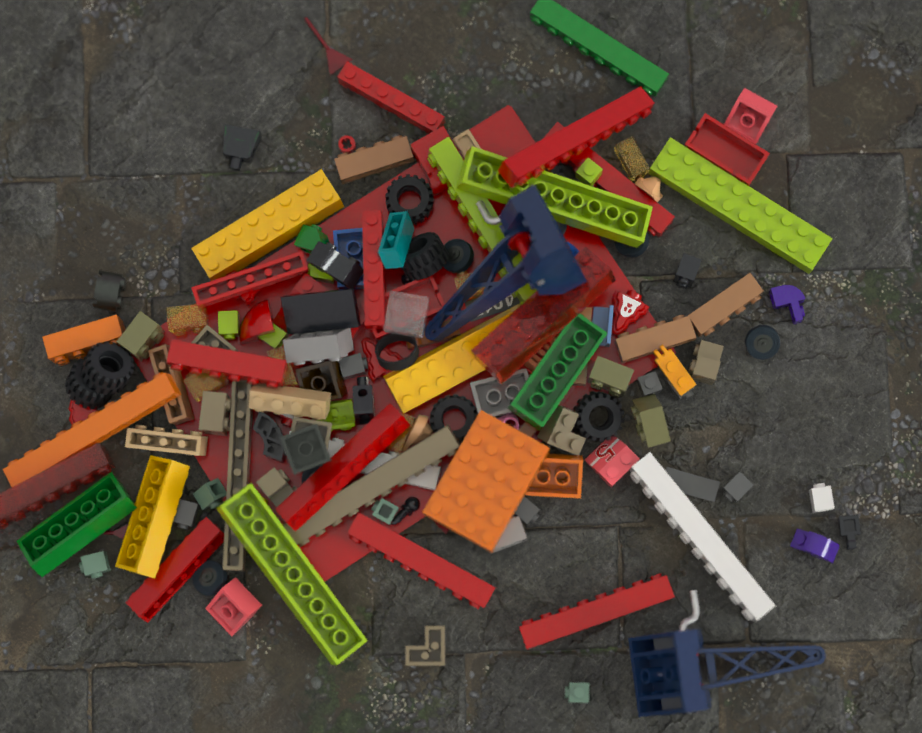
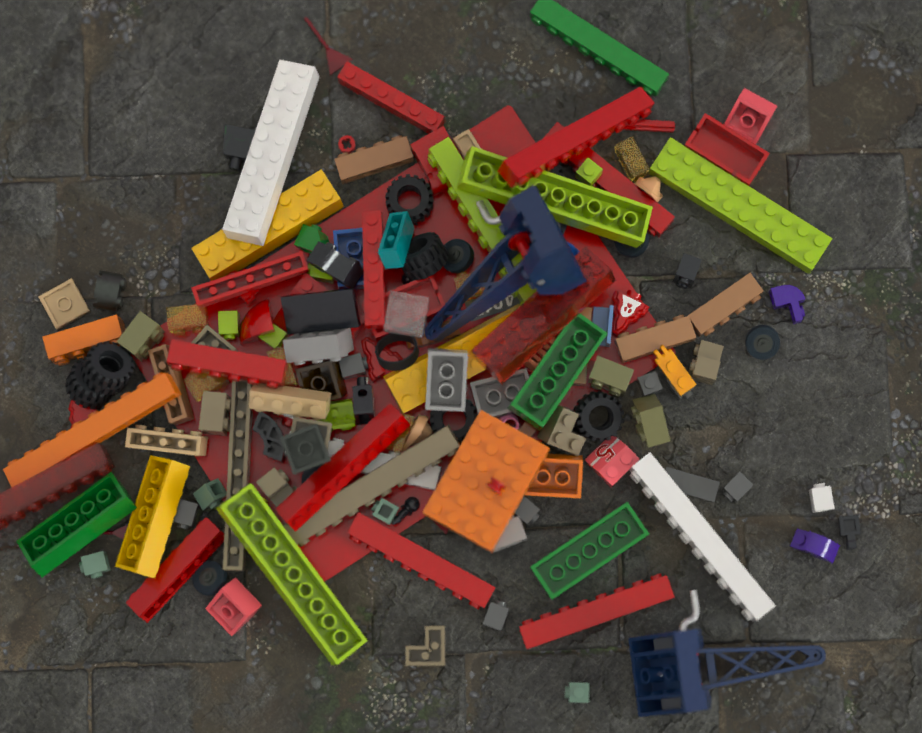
(64, 304): none -> tan tile
(271, 153): none -> white brick
(446, 379): none -> light grey brick
(495, 485): none -> red bush
(496, 615): none -> dark grey brick
(589, 551): none -> green brick
(652, 125): none -> red axle

